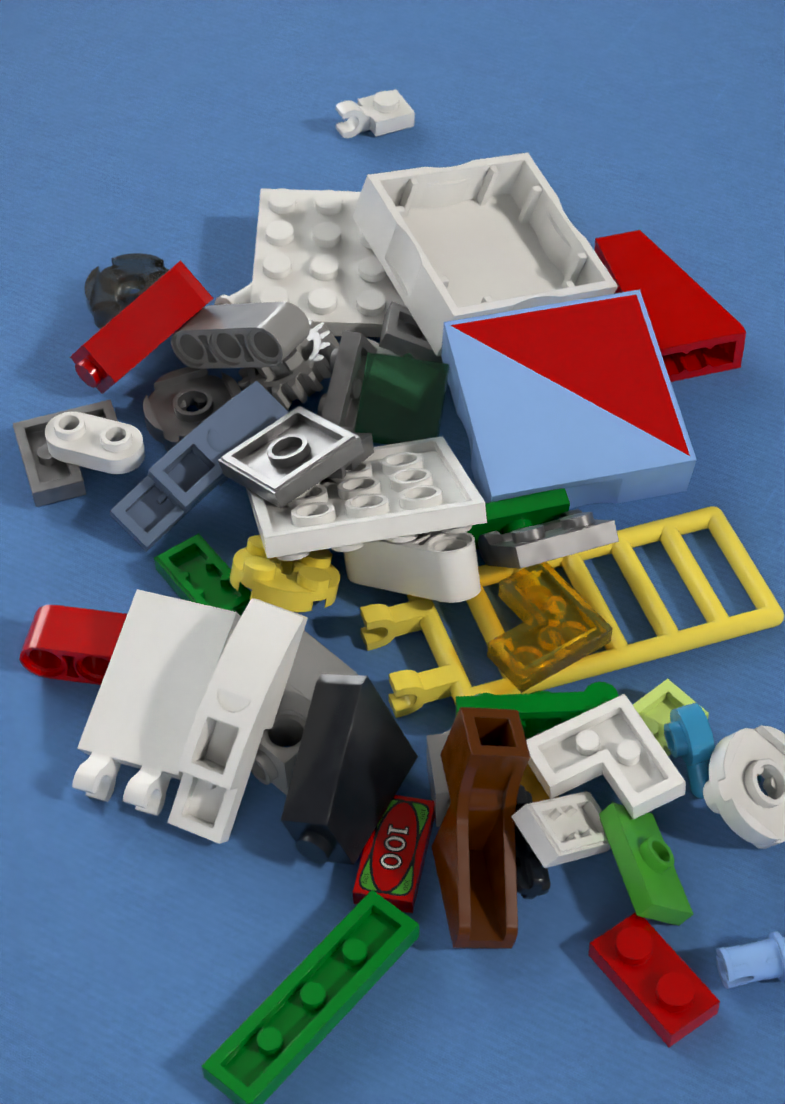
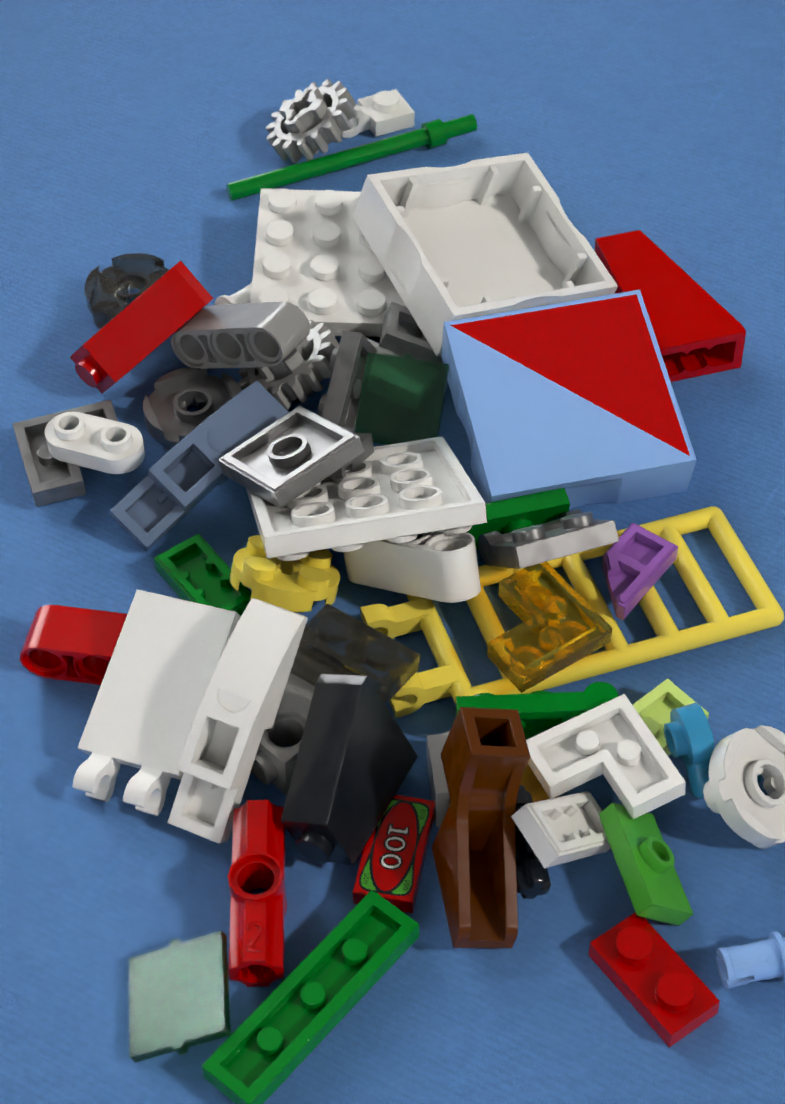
(179, 997): none -> clear green piece
(258, 919): none -> red piece
(311, 121): none -> light grey gear
(347, 646): none -> clear smoke plate
(431, 135): none -> green bar
(635, 566): none -> medium lavender tile

